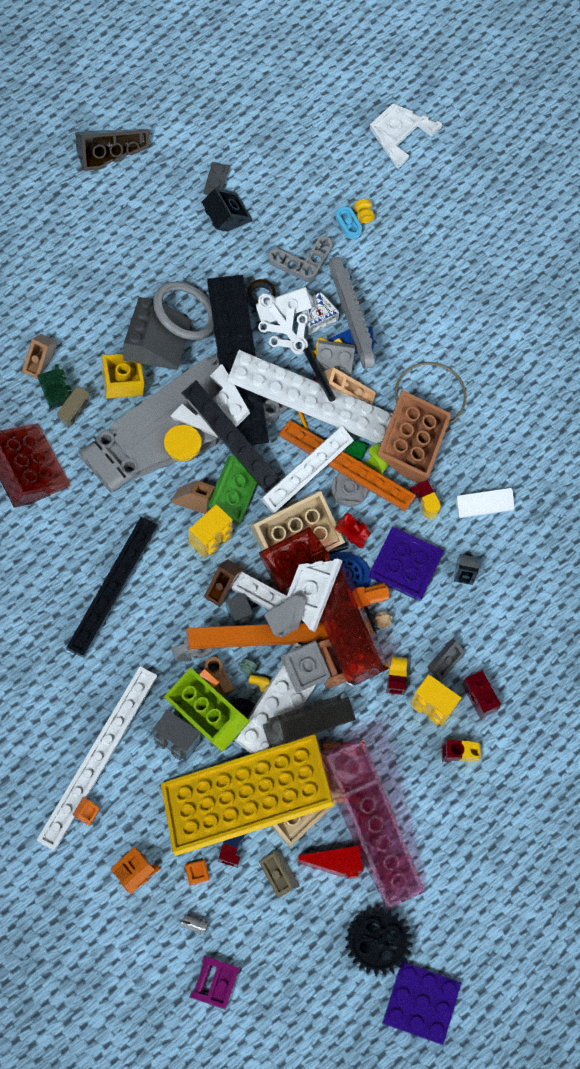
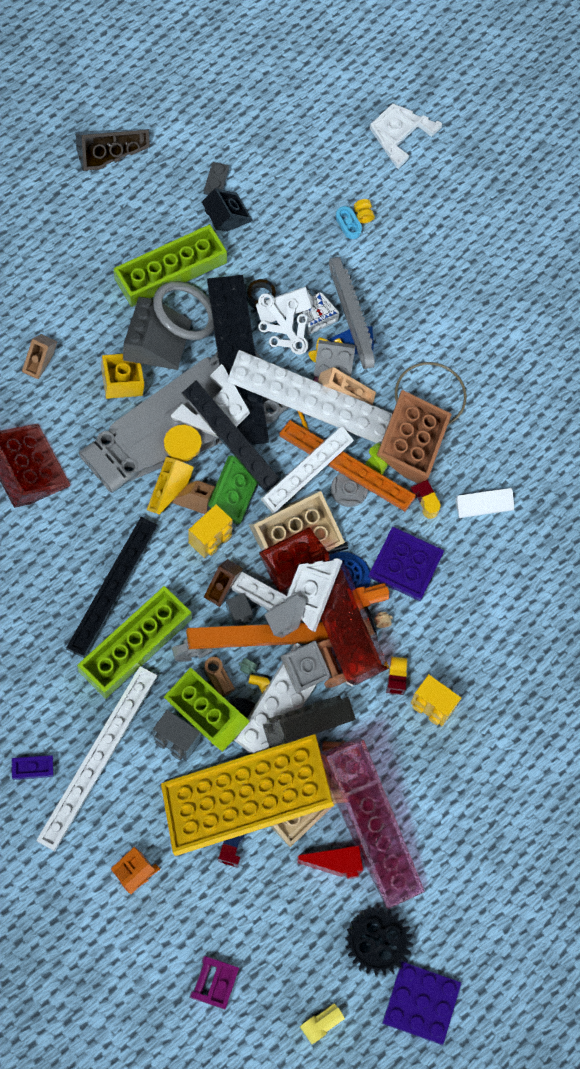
(32, 767): none -> dark purple plate
(54, 387): clear green bracket -> none
(73, 406): dark tan slope -> none
(86, 811): orange tile -> none
(134, 642): none -> lime brick
(171, 481): none -> yellow slope
(172, 262): none -> lime brick
(195, 925): light grey pin -> none
(197, 872): orange tile -> none
(208, 676): orange tile -> none
(279, 873): dark tan slope -> none
(306, 265): light grey beam -> none
(319, 374): black bar -> none
(319, 1025): none -> light yellow piece
(353, 530): red hips -> none
(356, 450): green tile -> none
(446, 660): dark grey plate -> none
(461, 751): leg -> none
(466, 569): black slope -> none
(481, 694): dark red brick -> none

